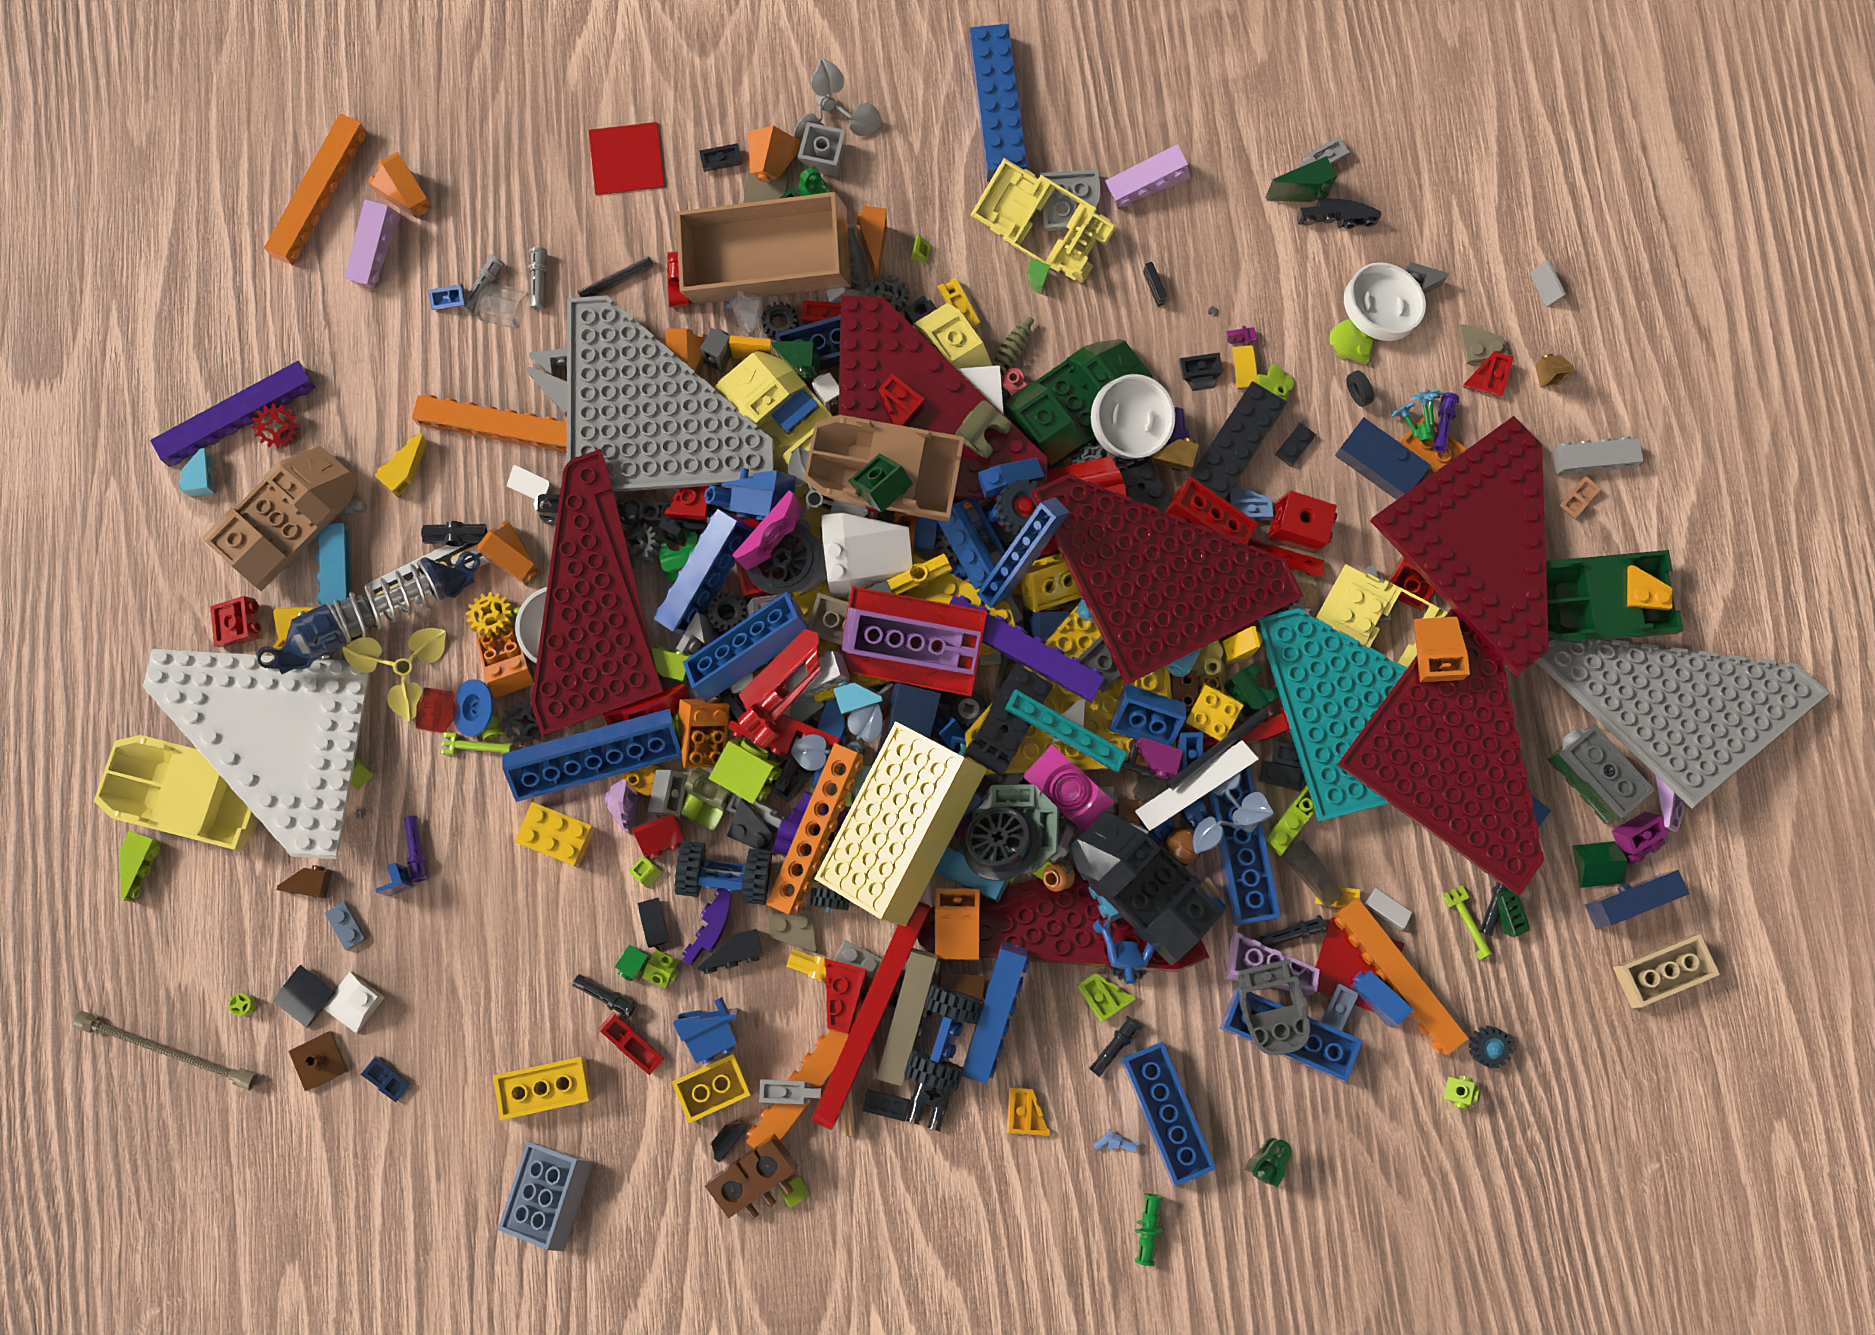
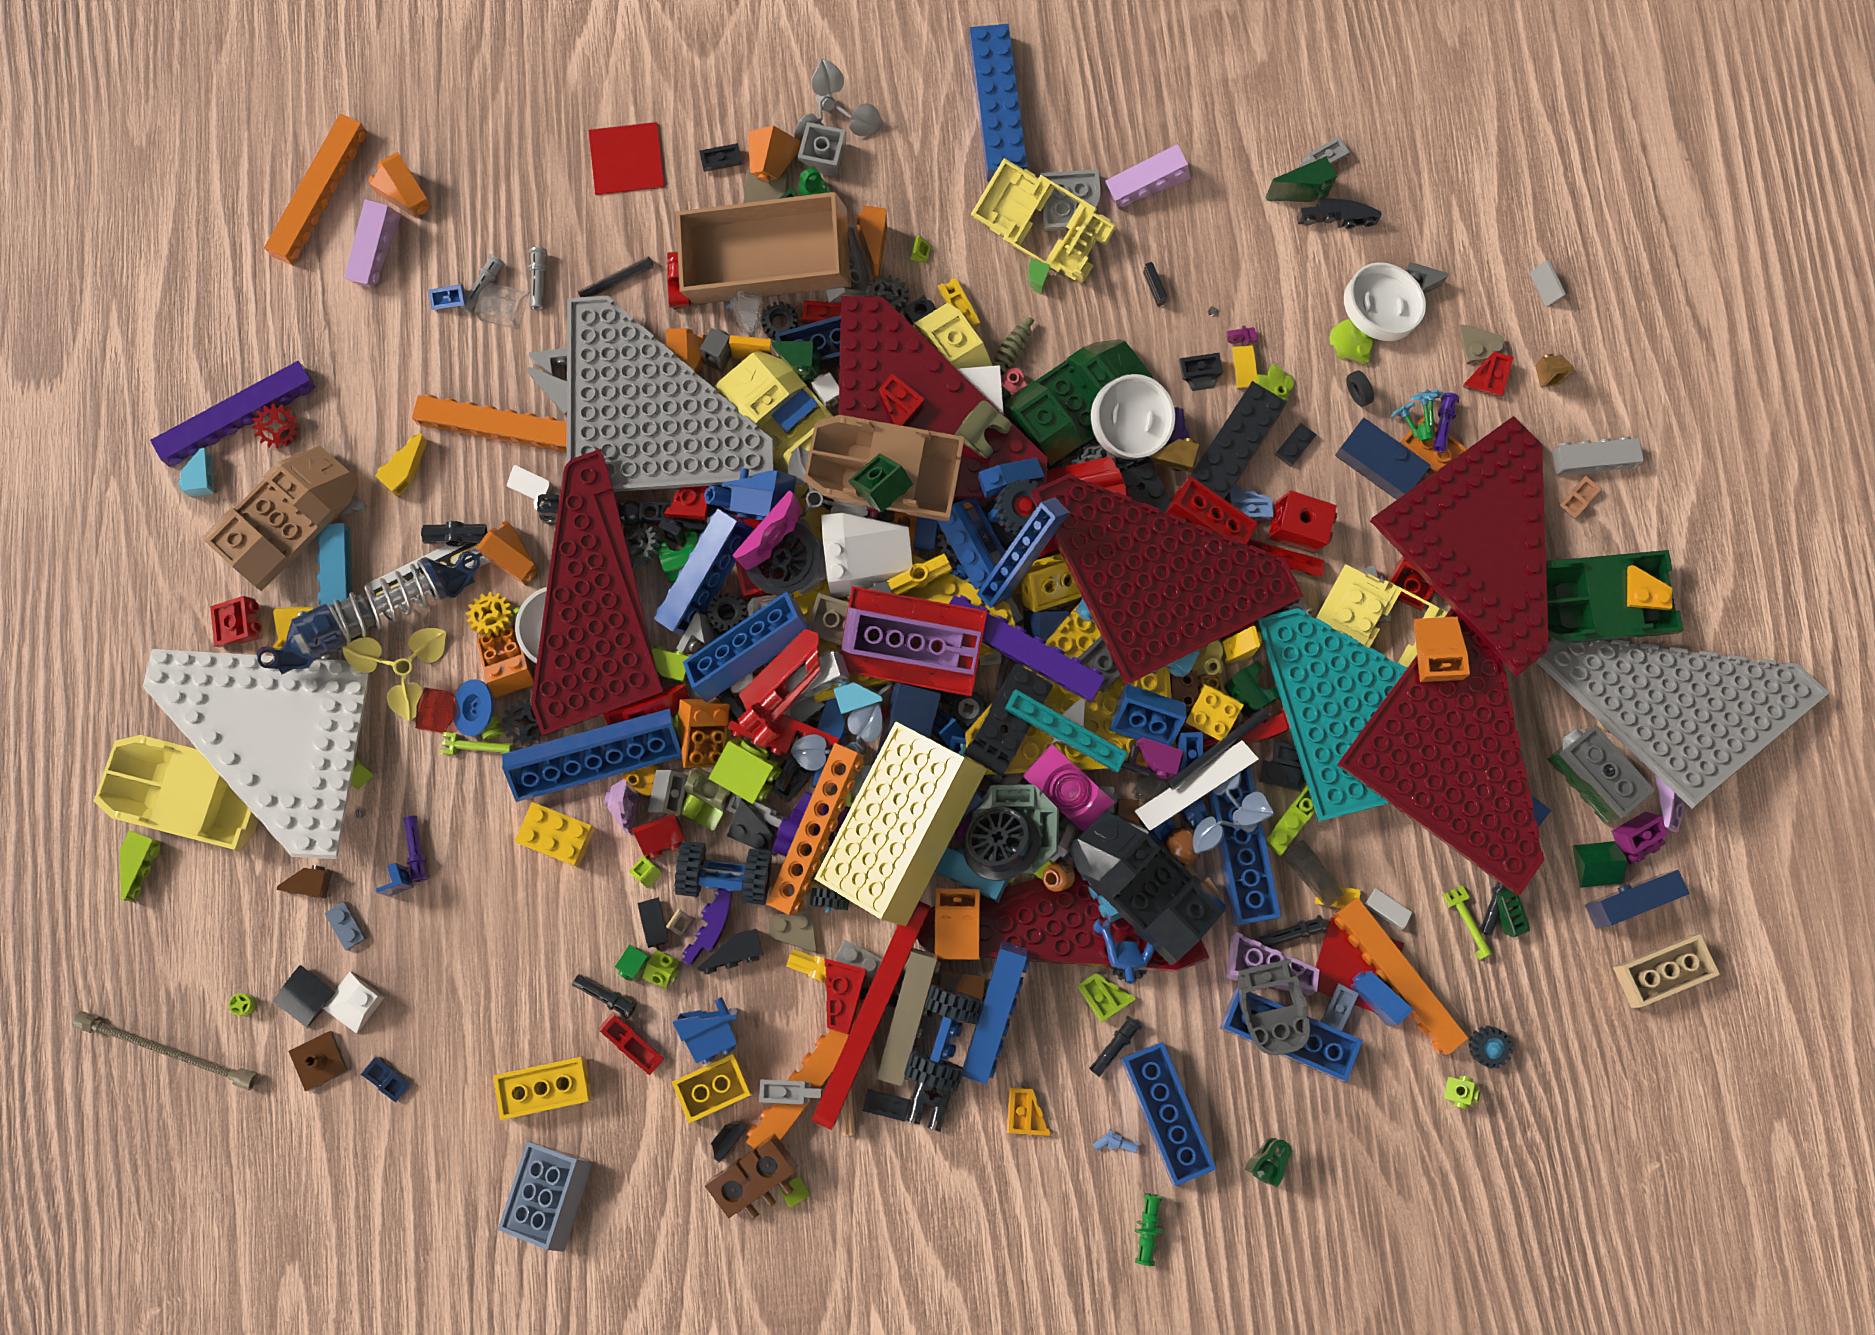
(679, 922): none -> tan slope

